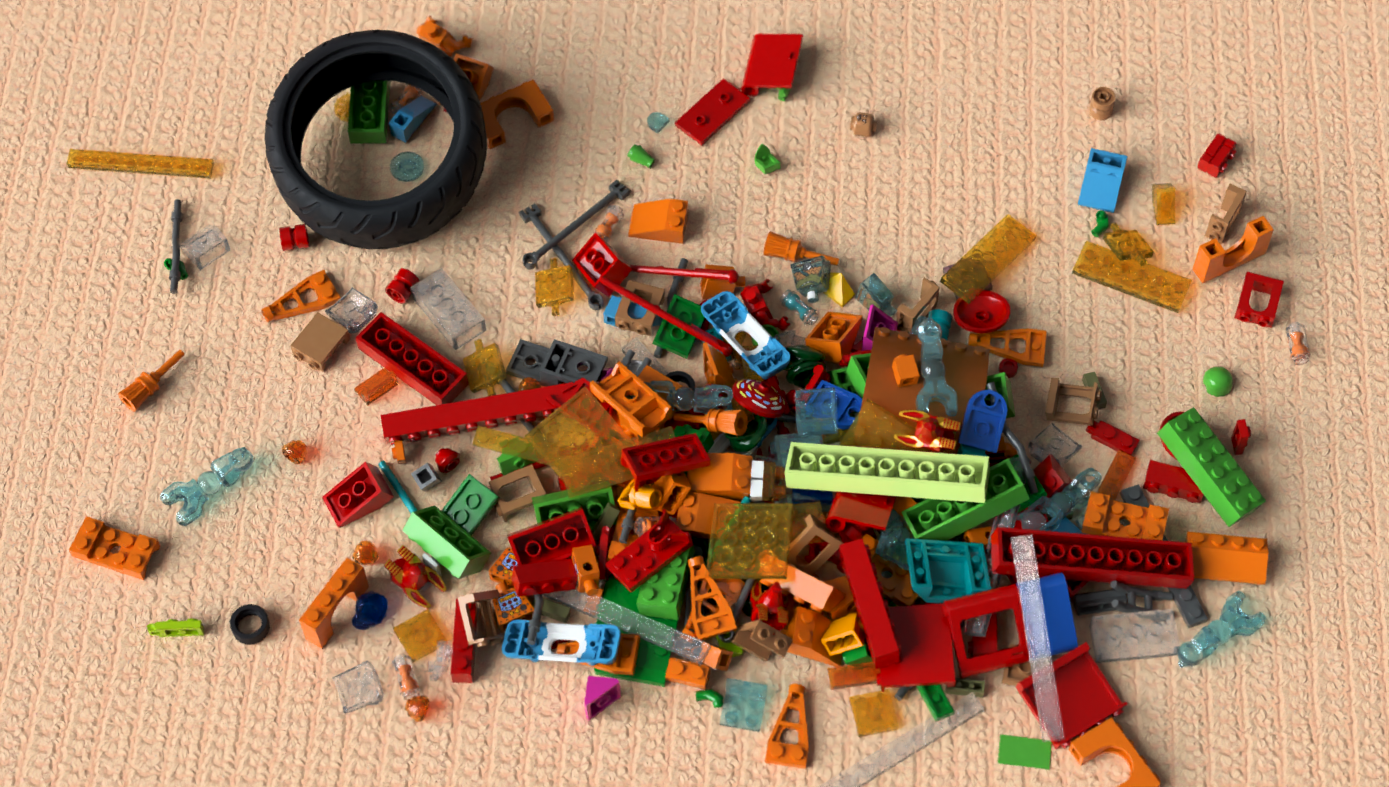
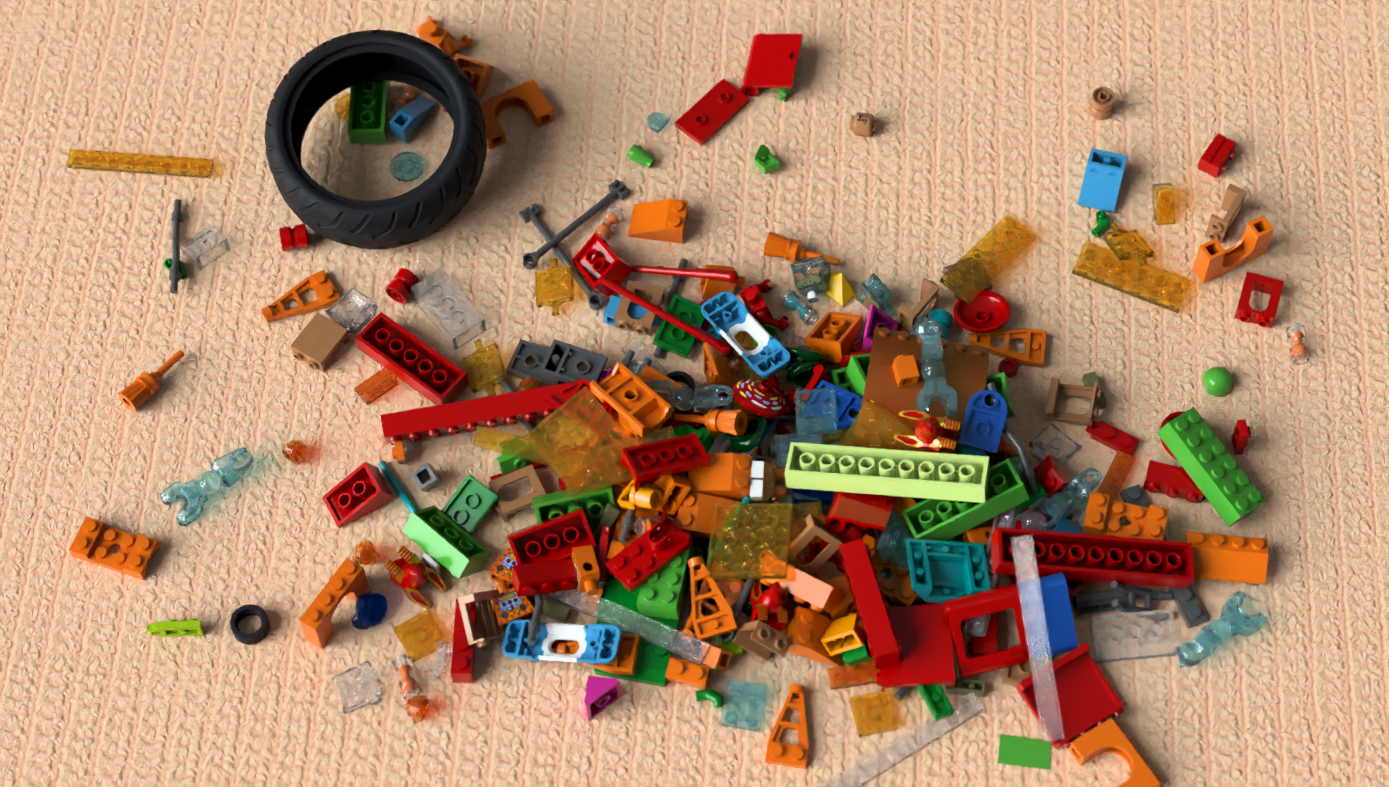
(447, 460): red cone -> none

